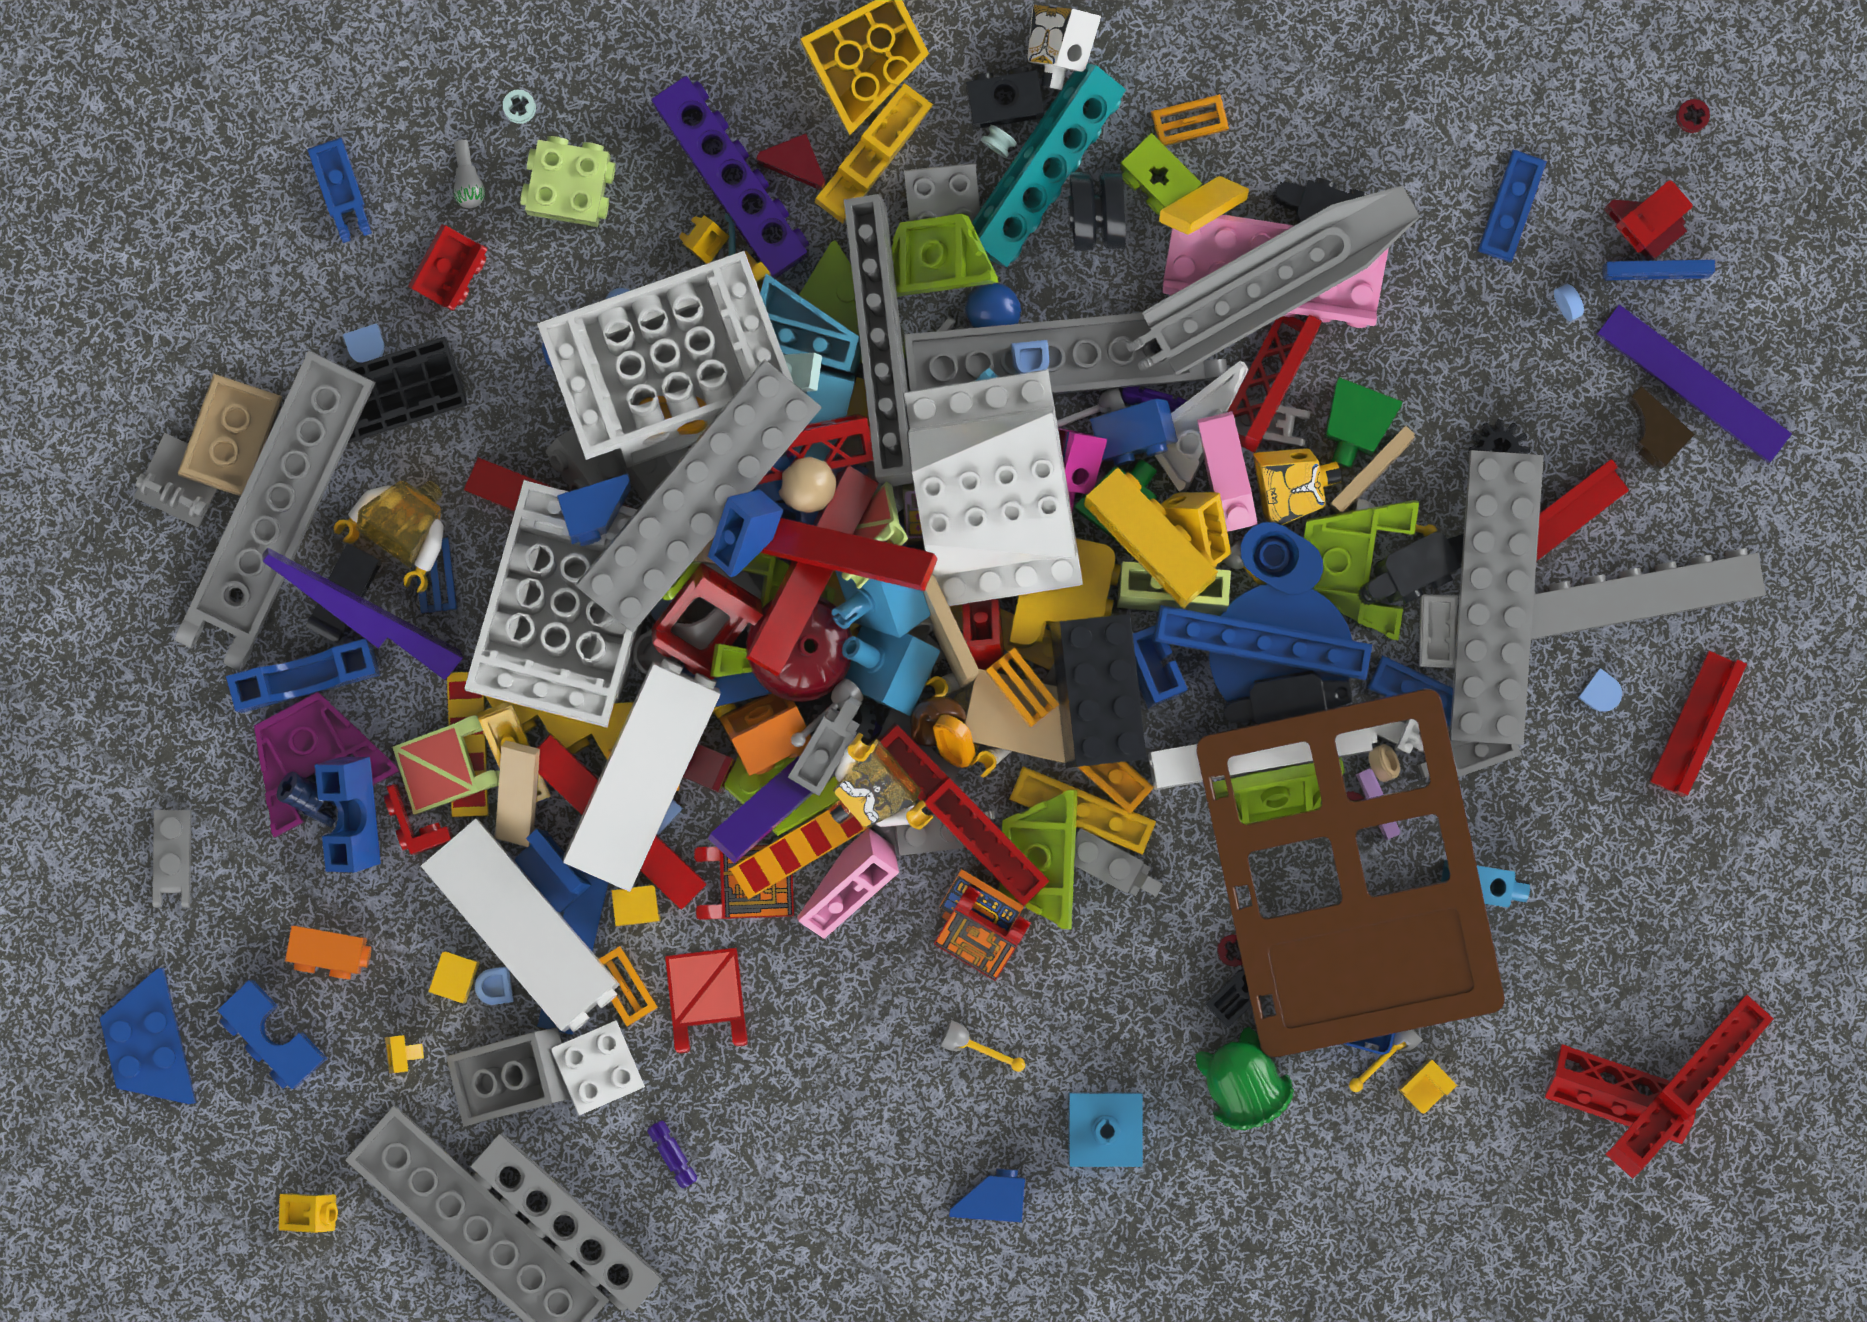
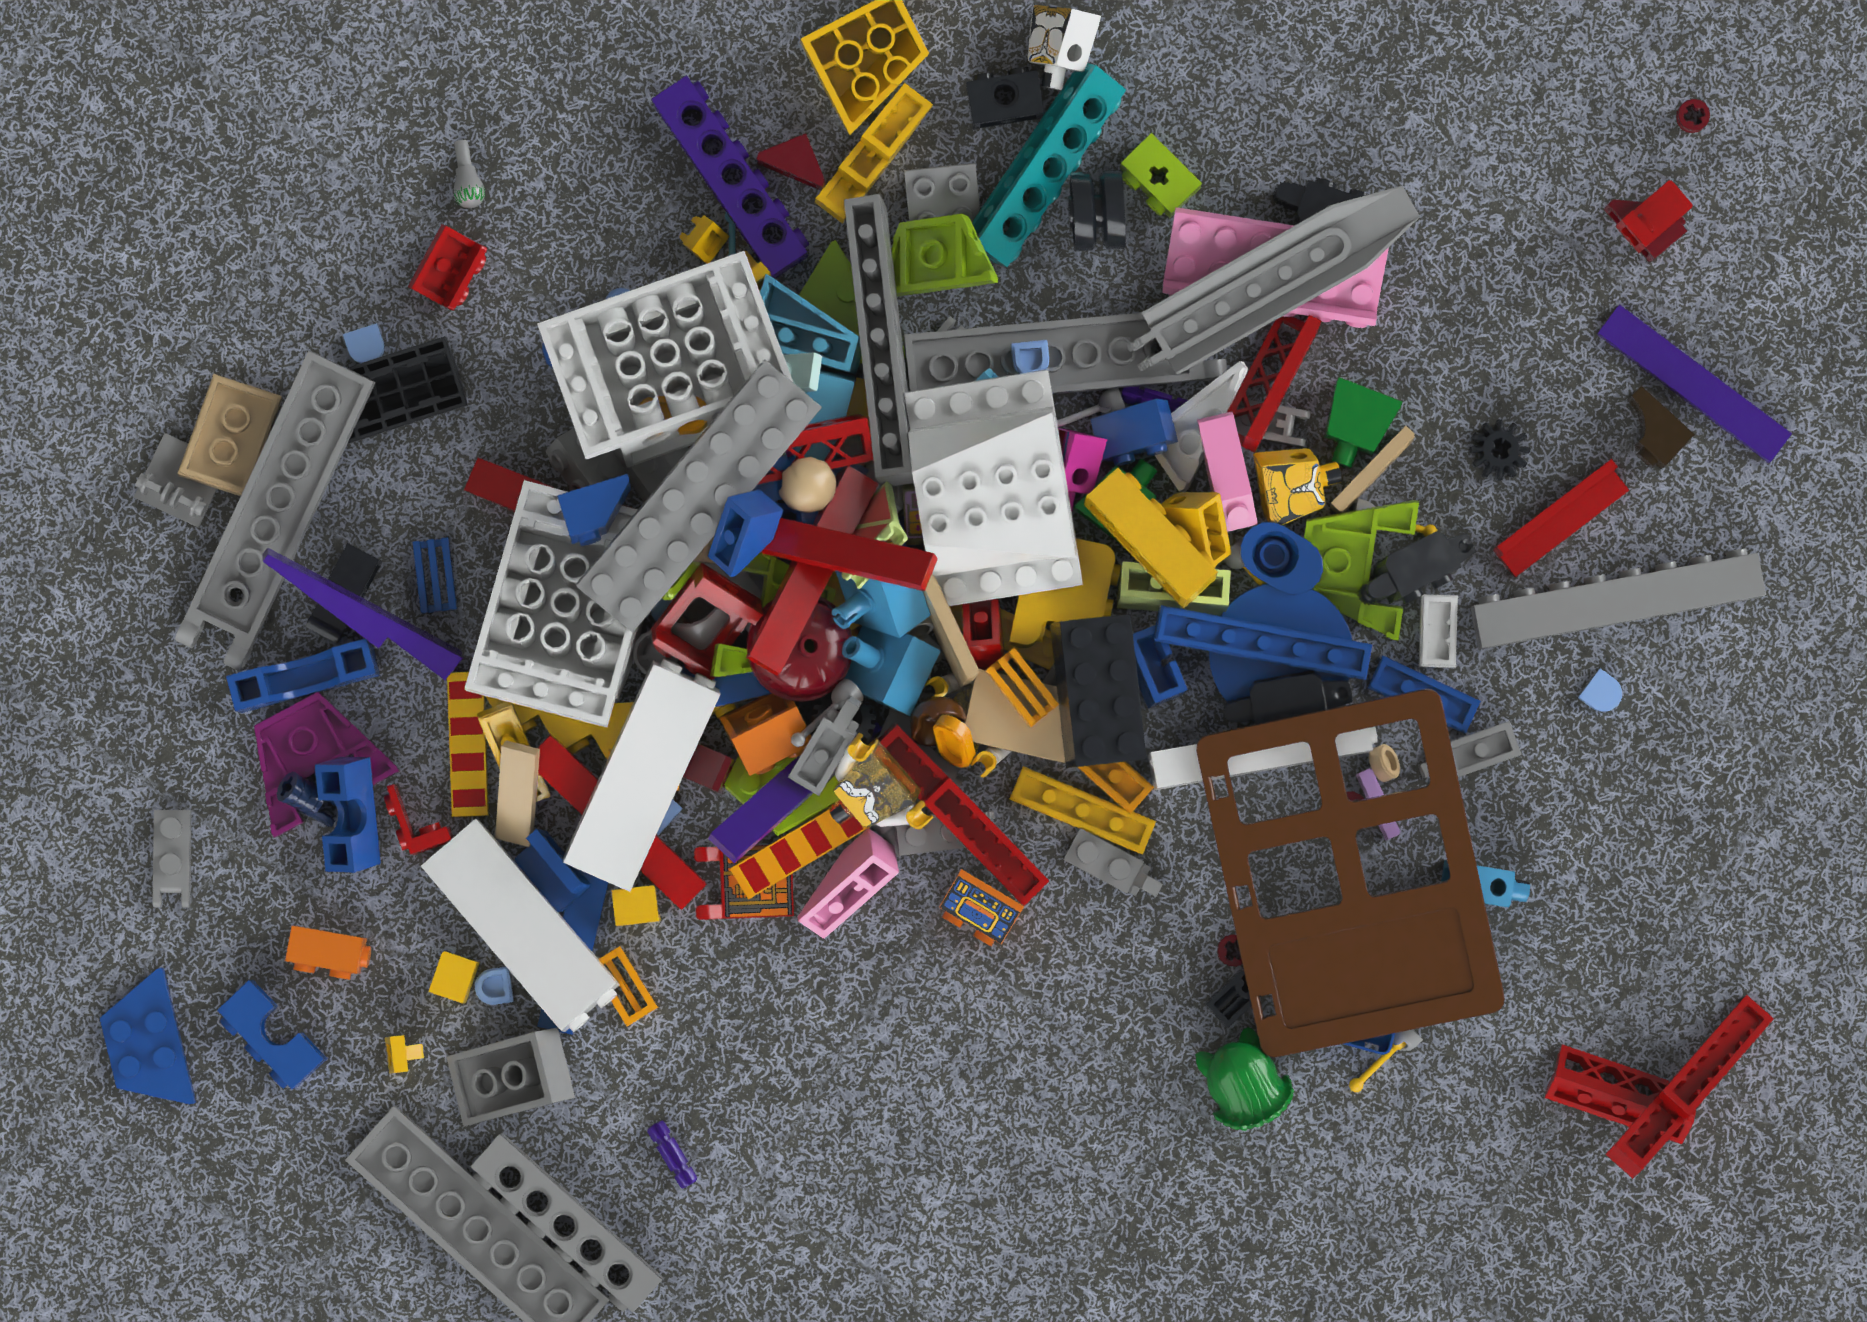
(307, 1212): yellow bracket -> none
(339, 185): blue hinge -> none
(401, 523): clear yellow torso -> none
(439, 767): coral flag -> none
(508, 105): light aqua bush -> none
(568, 181): yellowish green brick -> none
(597, 1067): white hinge -> none
(705, 991): coral flag -> none
(957, 1038): hinge -> none
(978, 939): flag -> none
(992, 306): blue hair -> none
(993, 1198): blue slope -> none
(998, 141): light aqua bush -> none
(1048, 840): lime wing -> none
(1105, 1129): dark azure brick -> none
(1192, 134): light orange tile -> none
(1203, 205): yellow tile -> none
(1274, 792): lime wing -> none
(1402, 734): white piece -> none
(1427, 1086): yellow panel -> none
(1496, 597): light grey plate -> none
(1512, 206): blue tile -> none
(1569, 302): light blue tile -> none
(1658, 270): blue tile -> none
(1697, 723): red fence -> none

